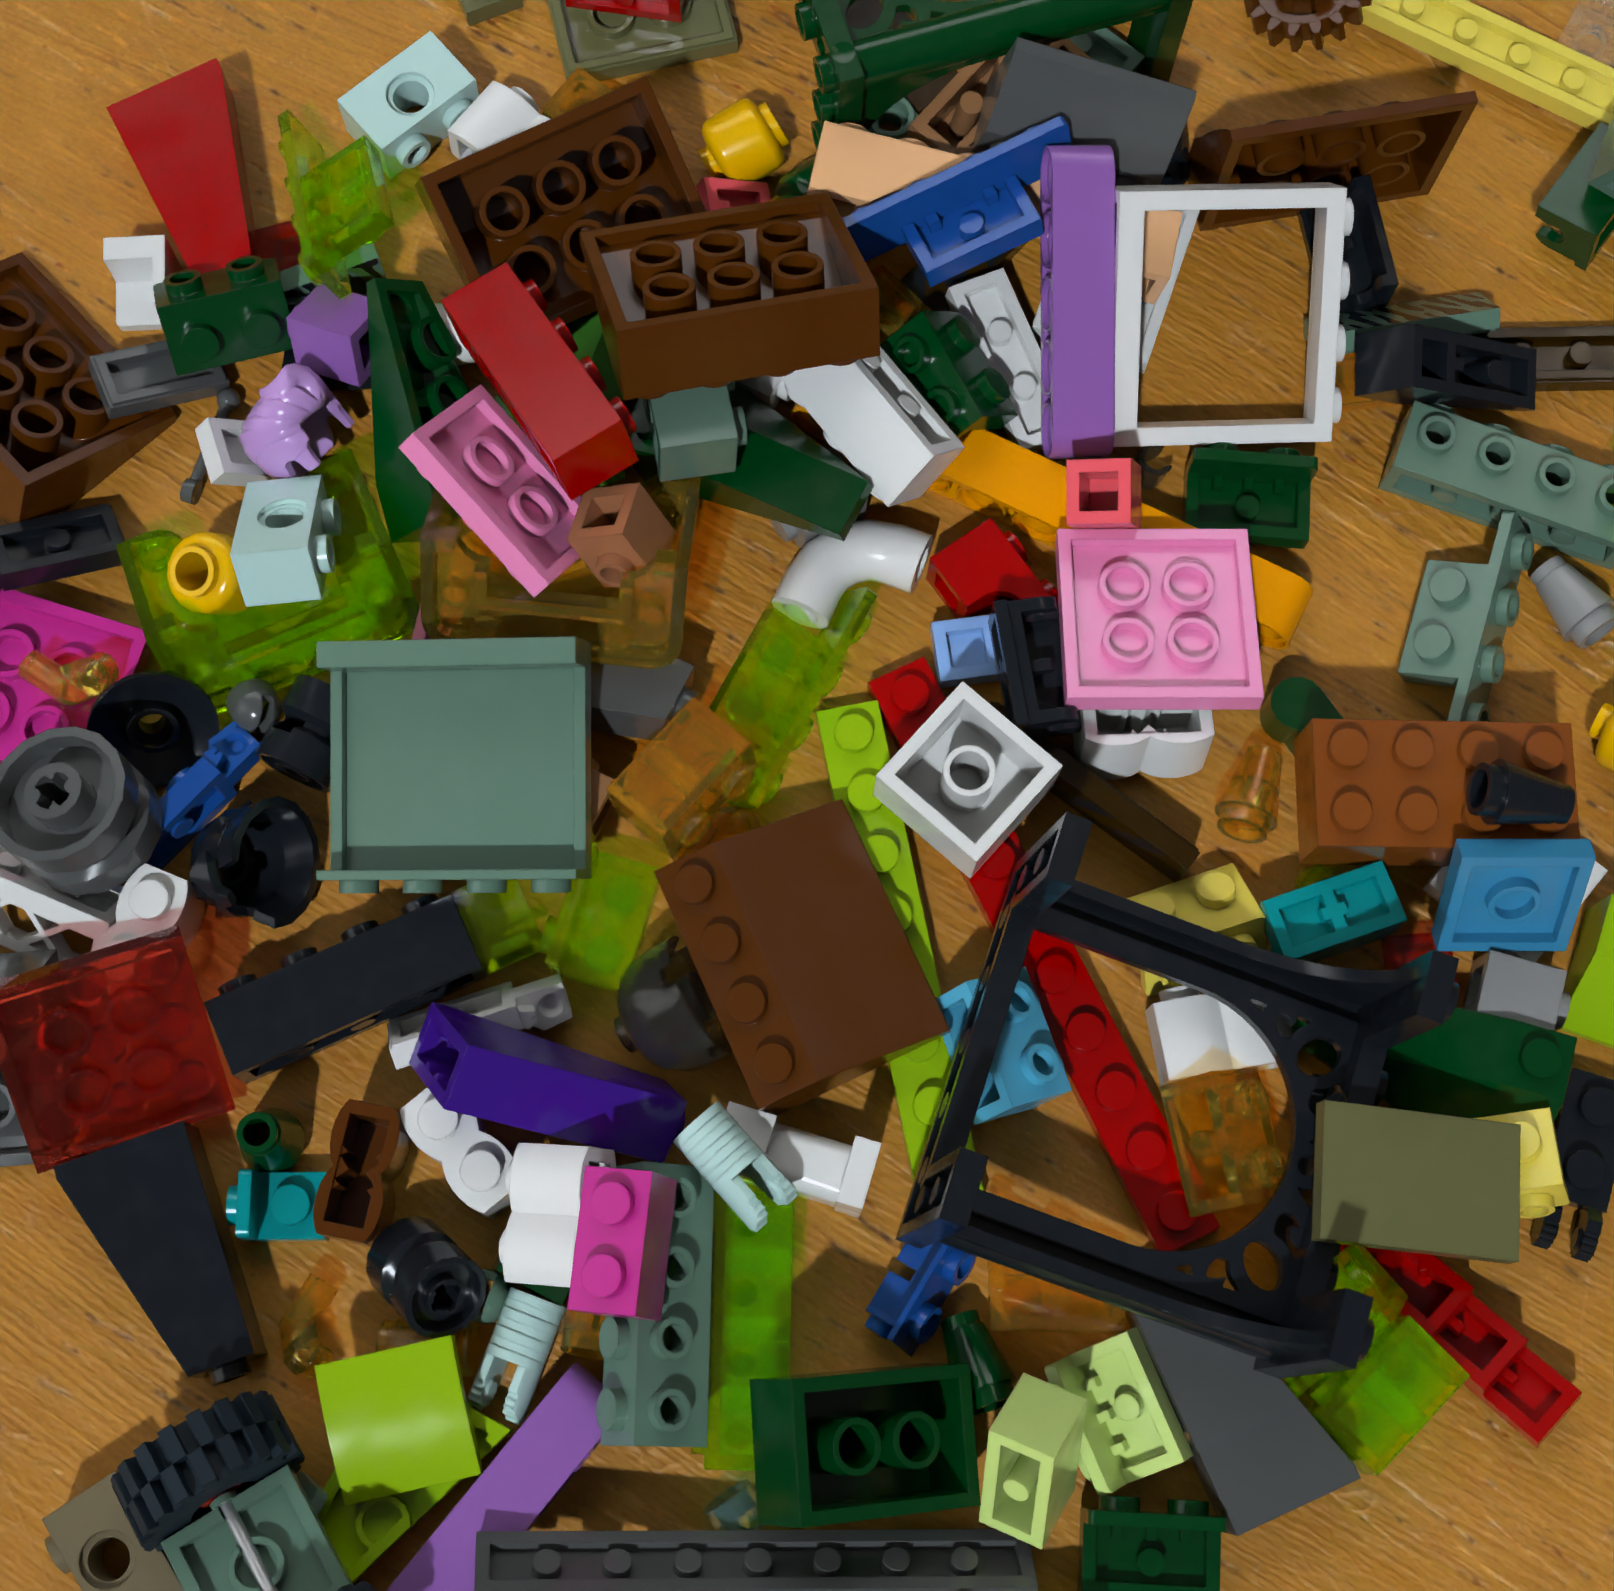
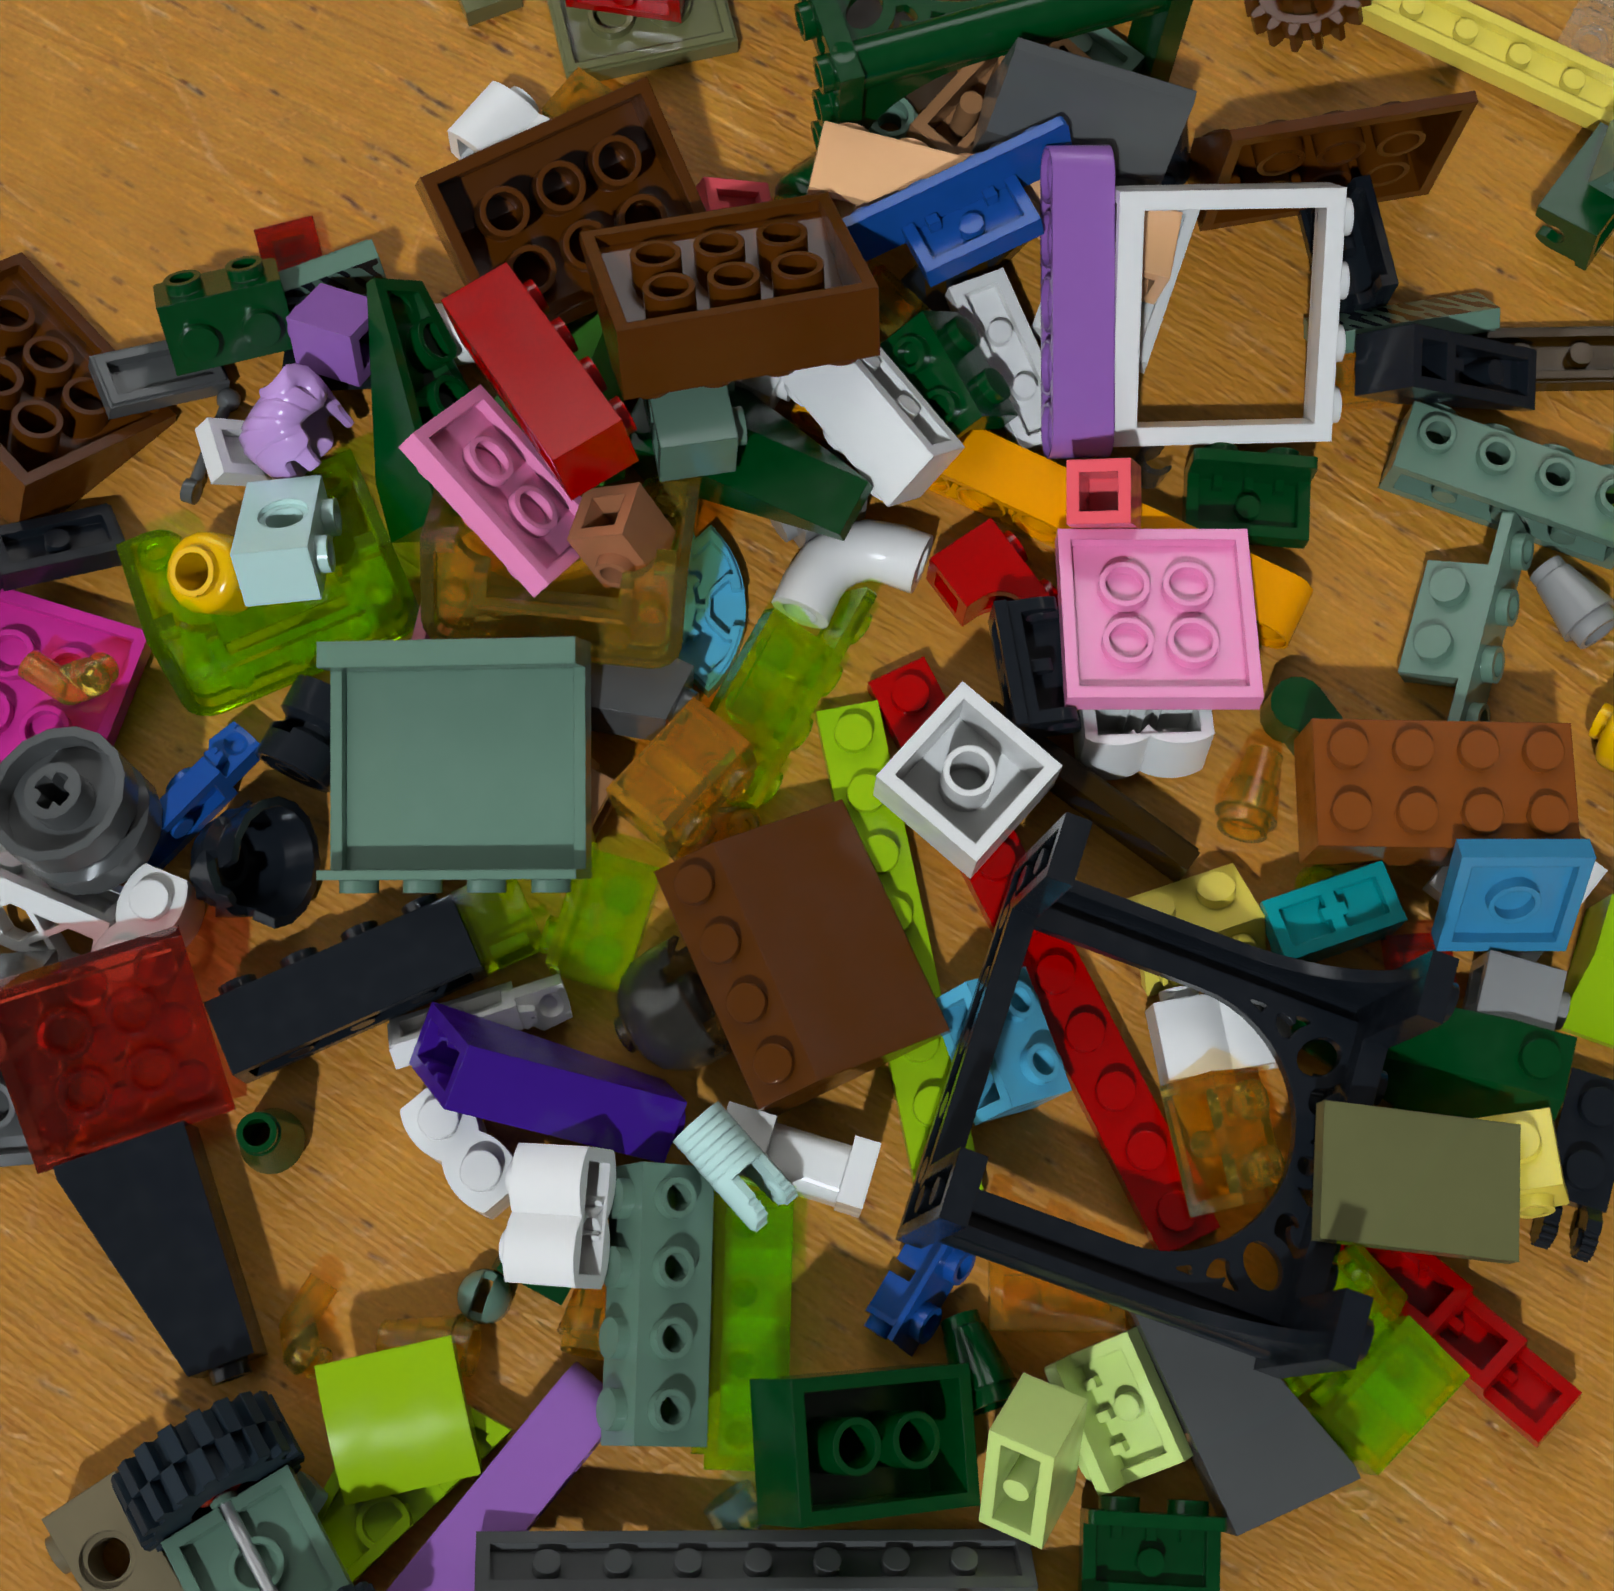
(136, 267): white panel -> none
(158, 747): black dish -> none
(192, 163): red slope -> none
(246, 705): dark grey hinge -> none
(274, 1205): teal bracket -> none
(334, 200): clear neon green bracket -> none
(367, 1156): reddish brown brick -> none
(418, 76): light aqua brick -> none
(426, 1277): black wheel -> none
(521, 1337): light aqua hinge -> none
(622, 1243): dark pink brick -> none
(714, 612): none -> tile
(743, 142): yellow head -> none
(963, 651): light blue plate -> none
(1515, 795): black cone -> none

